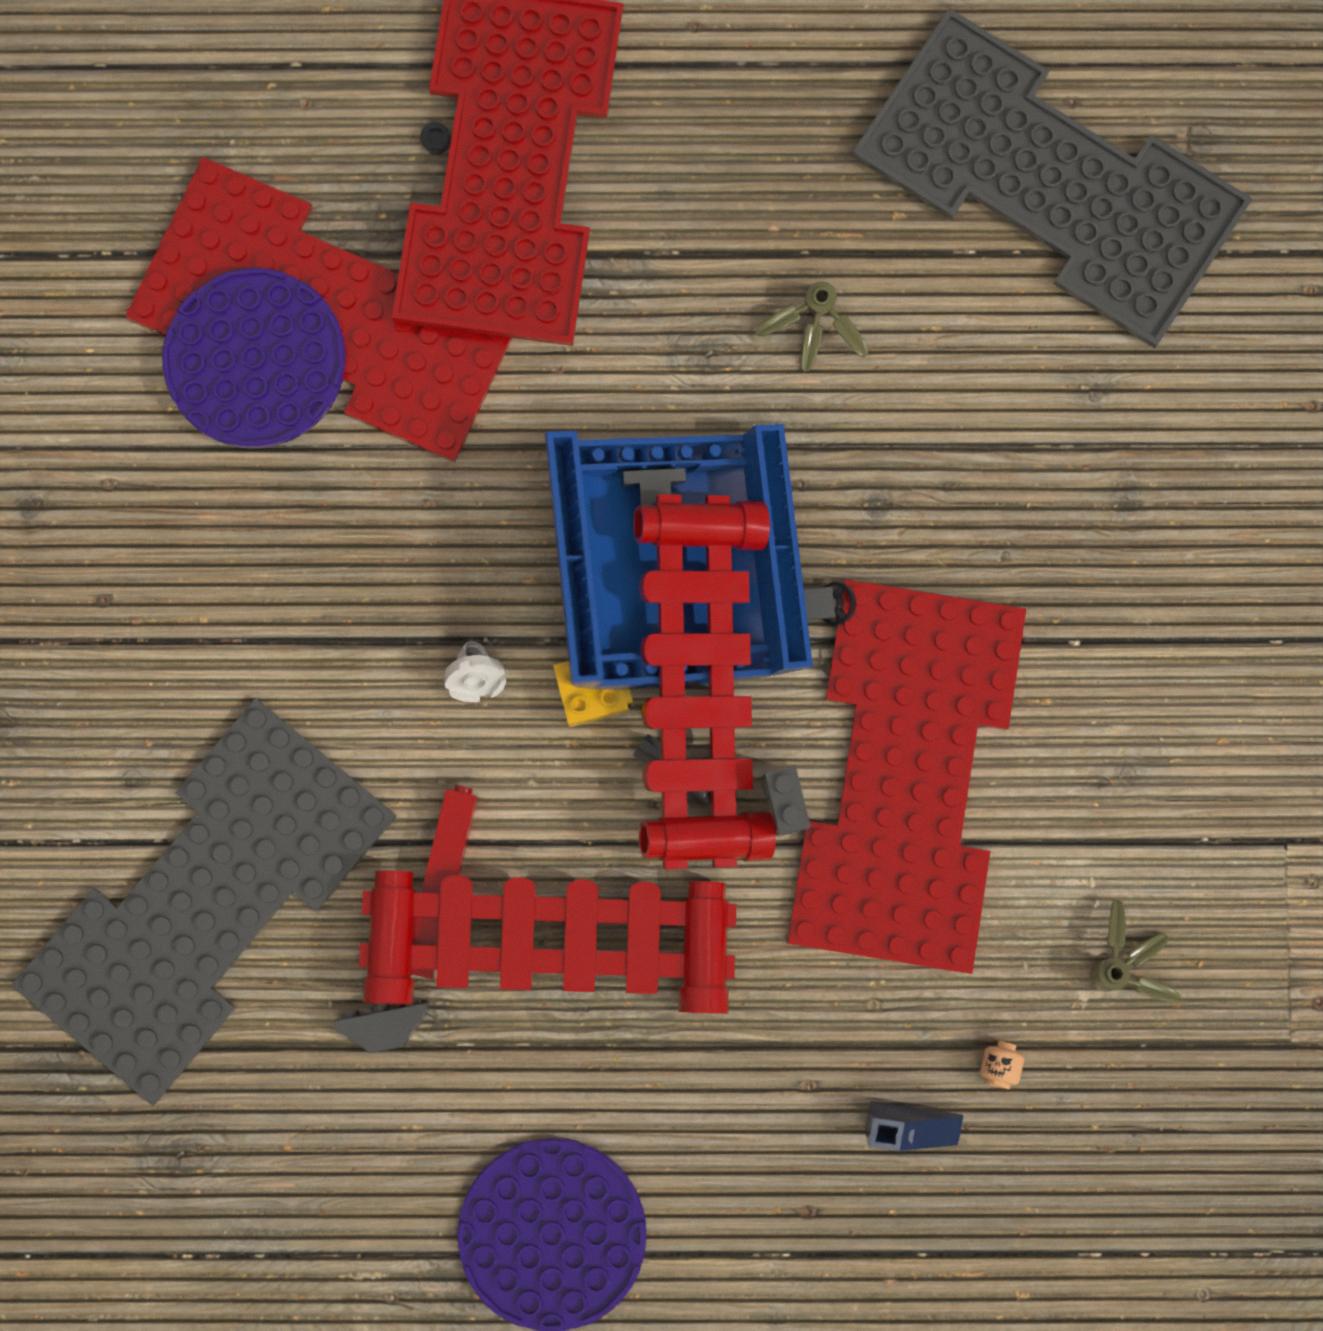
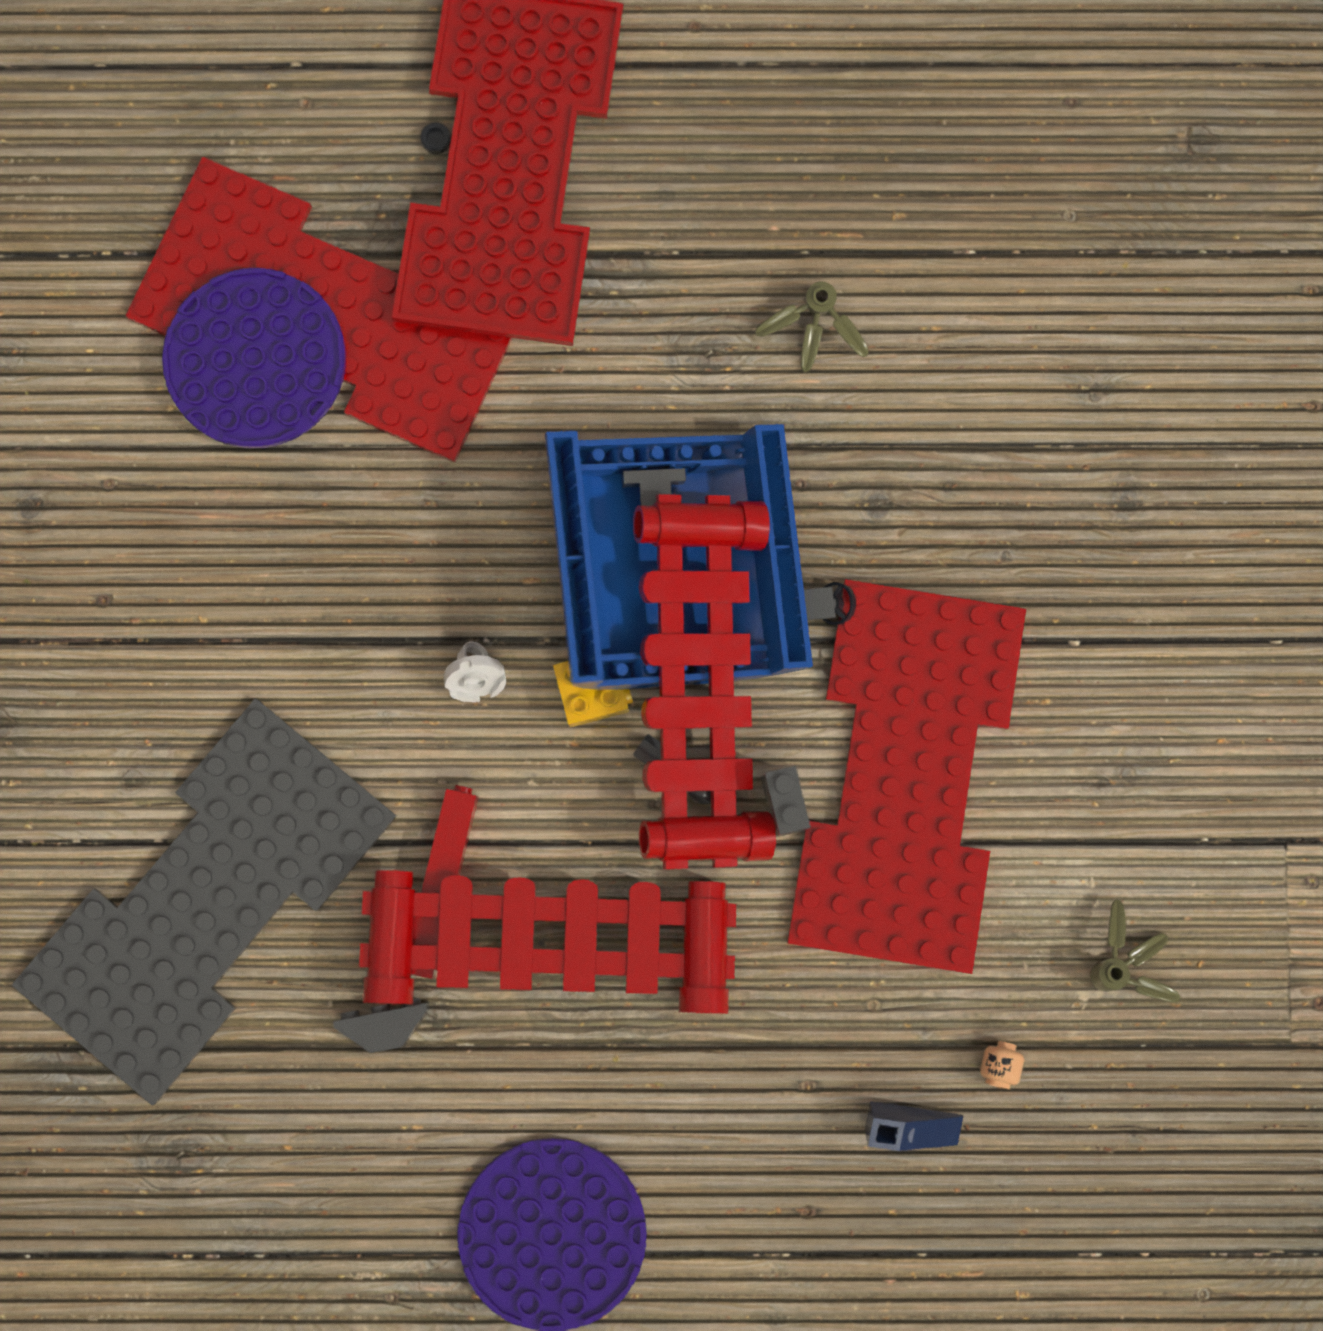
(1128, 225): dark grey piece -> none

